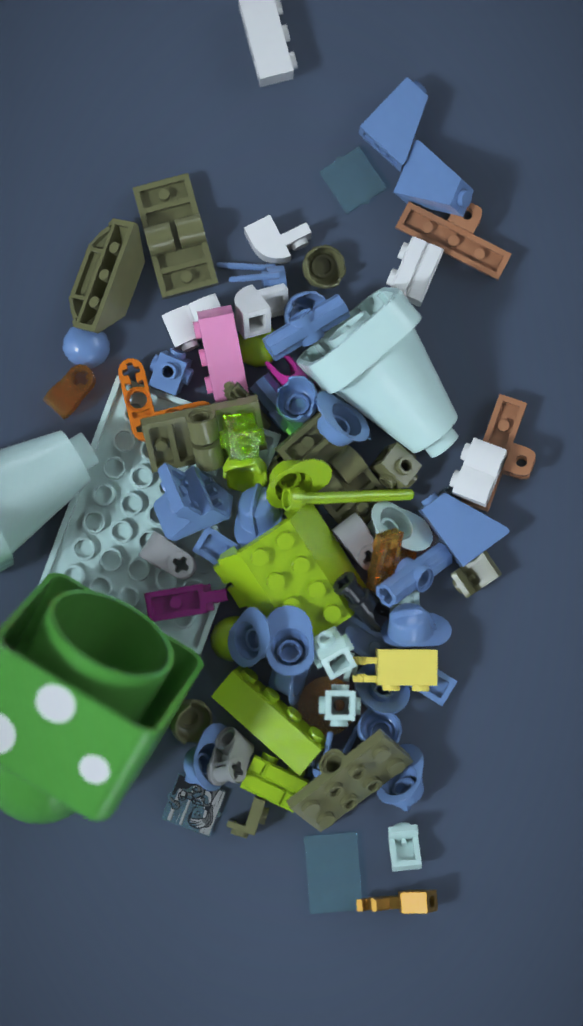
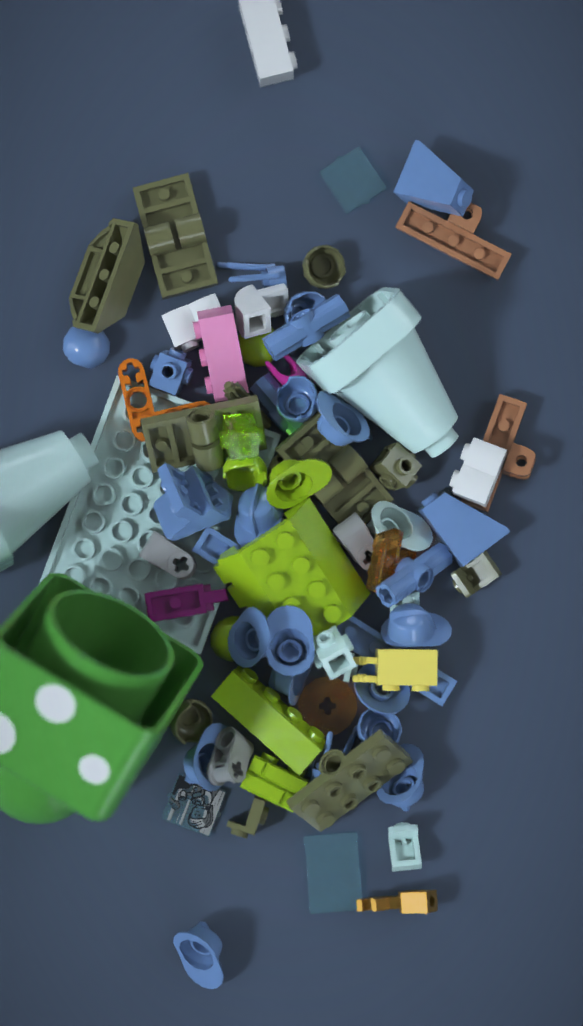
(66, 395): clear orange piece -> none
(200, 955): none -> medium blue piece
(272, 246): white brick -> none
(294, 499): lime piece -> none
(352, 705): light aqua brick -> none
(360, 600): black piece -> none
(396, 122): medium blue slope -> none
(416, 269): white brick -> none

